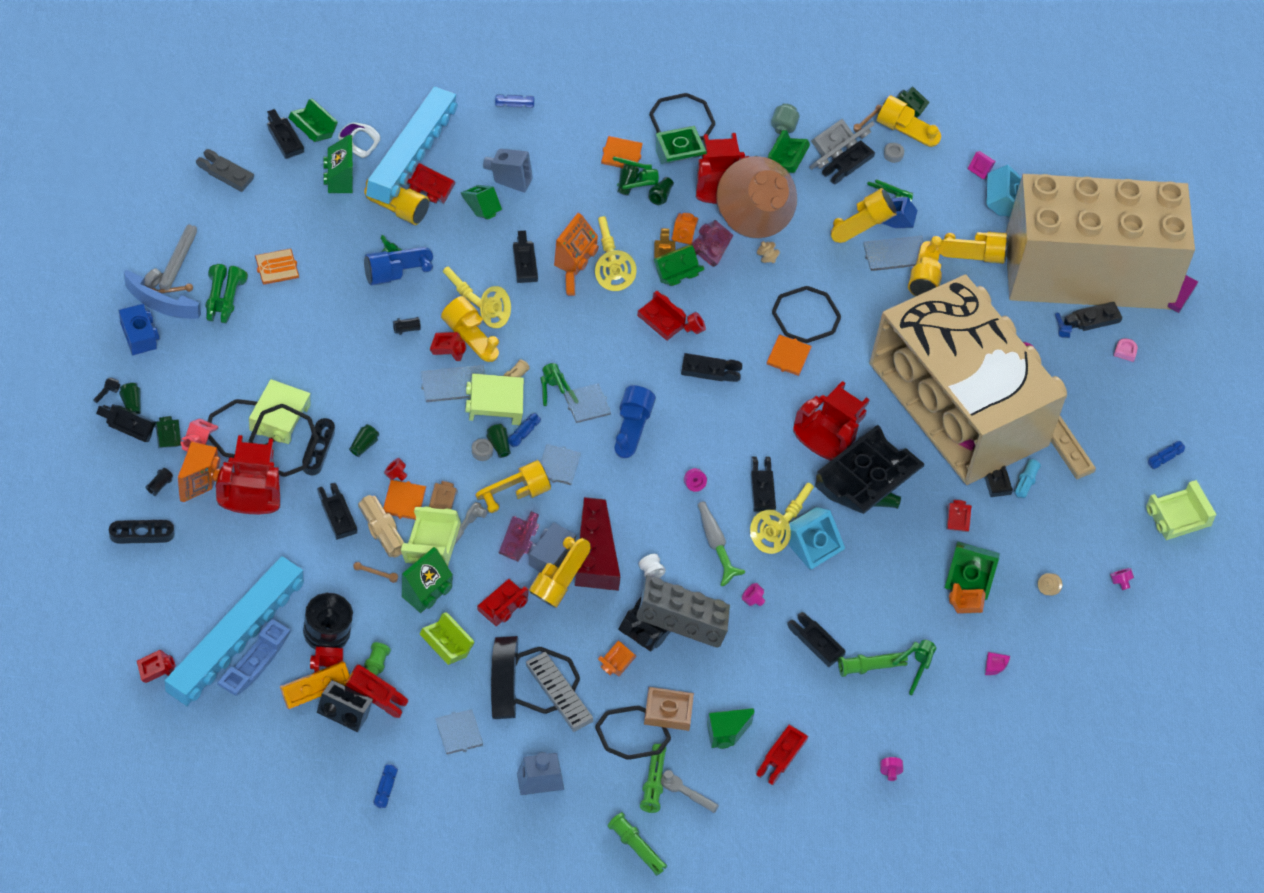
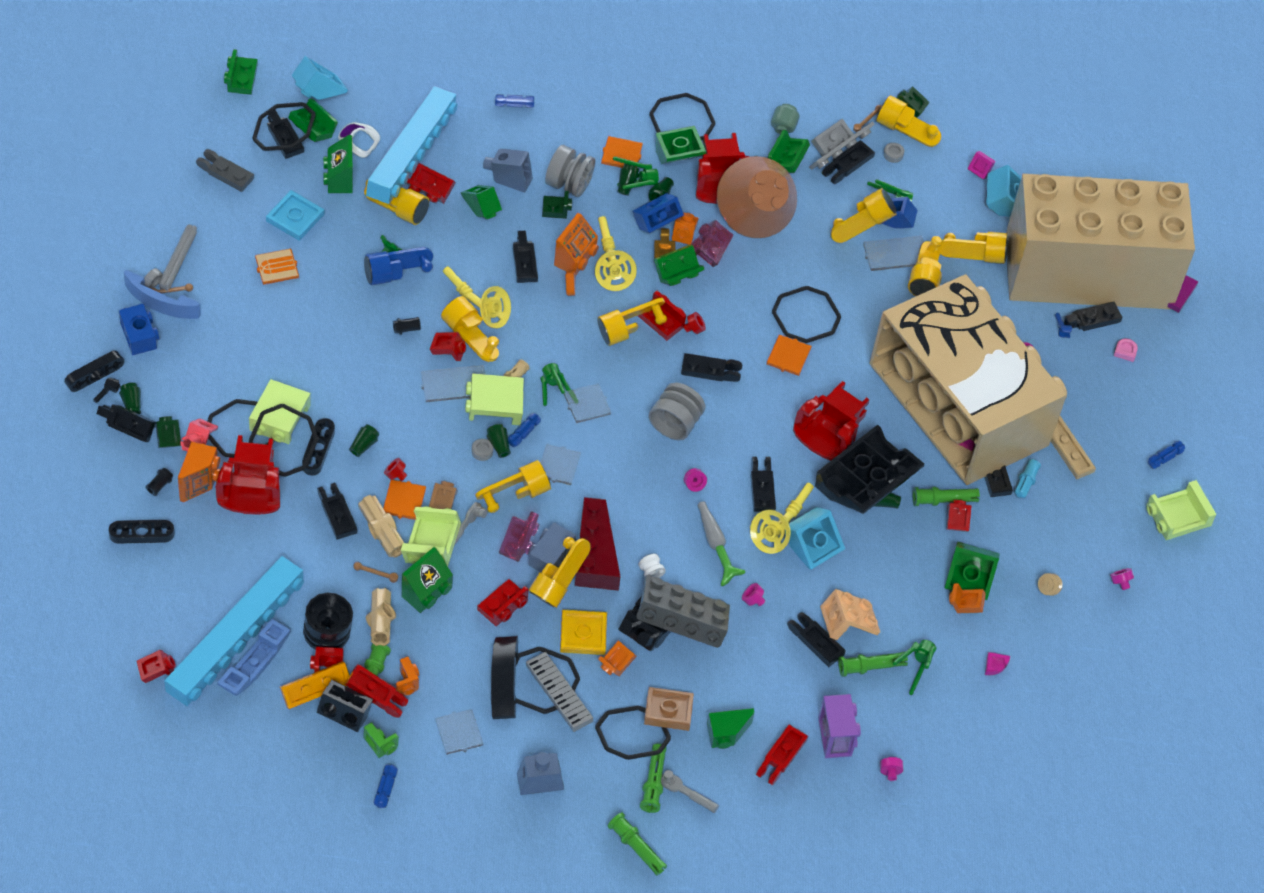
(94, 371): none -> black beam
(214, 304): green piece -> none
(241, 74): none -> green bracket
(286, 146): none -> black piece
(295, 215): none -> medium azure tile
(317, 80): none -> medium azure slope
(378, 742): none -> bright green bracket
(380, 616): none -> tan piece
(410, 675): none -> orange bracket
(448, 639): lime bracket -> none
(557, 206): none -> dark green bracket
(570, 170): none -> light grey wheel
(583, 632): none -> yellow tile
(613, 324): none -> yellow piece
(635, 409): blue piece -> none
(658, 213): none -> blue brick
(677, 411): none -> light grey wheel
(768, 252): tan wheel -> none
(838, 726): none -> medium lavender piece
(846, 610): none -> light nougat bracket
(935, 496): none -> bright green pin

